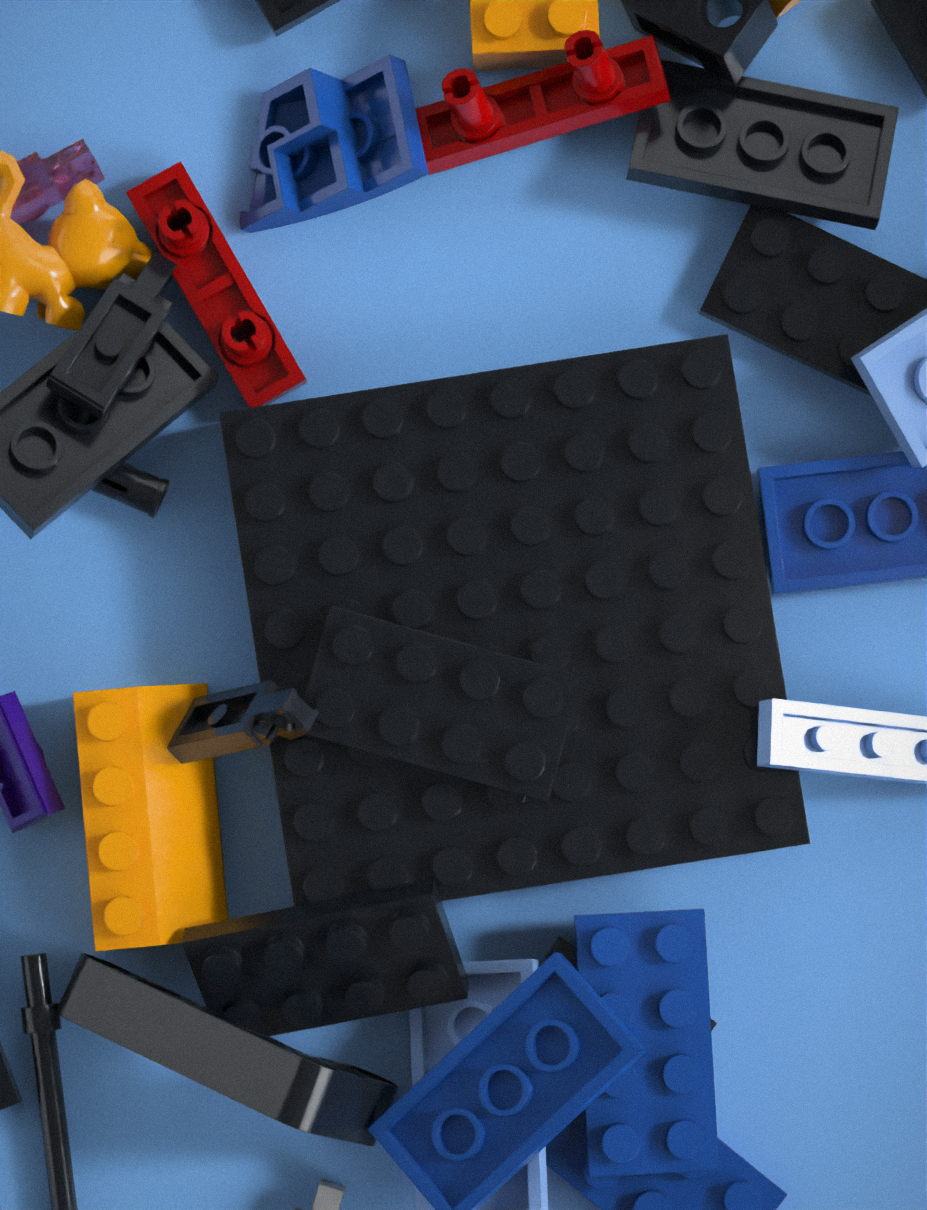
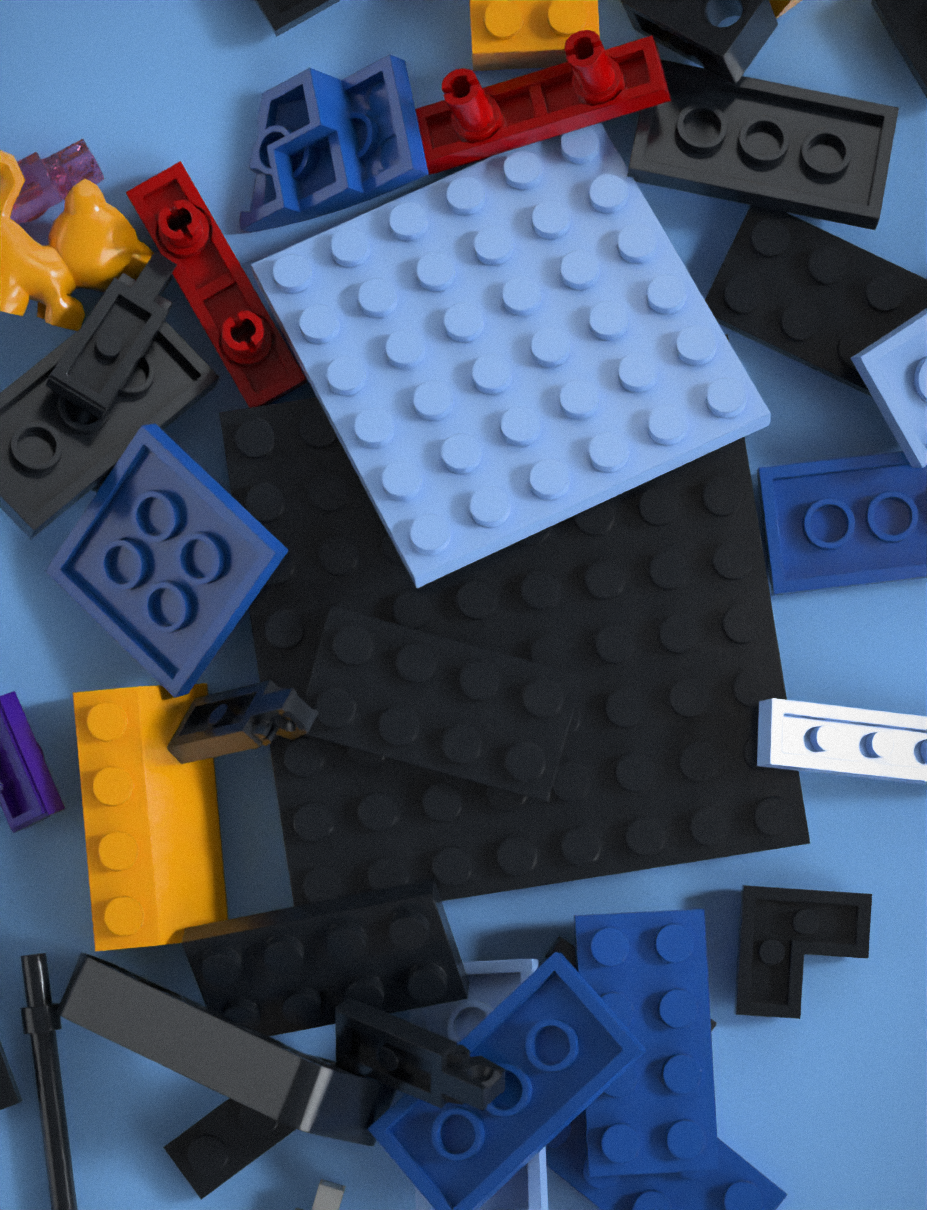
(166, 560): none -> blue plate
(223, 1144): none -> black hinge
(413, 1058): none -> black hinge
(508, 349): none -> light blue plate
(782, 927): none -> black plate

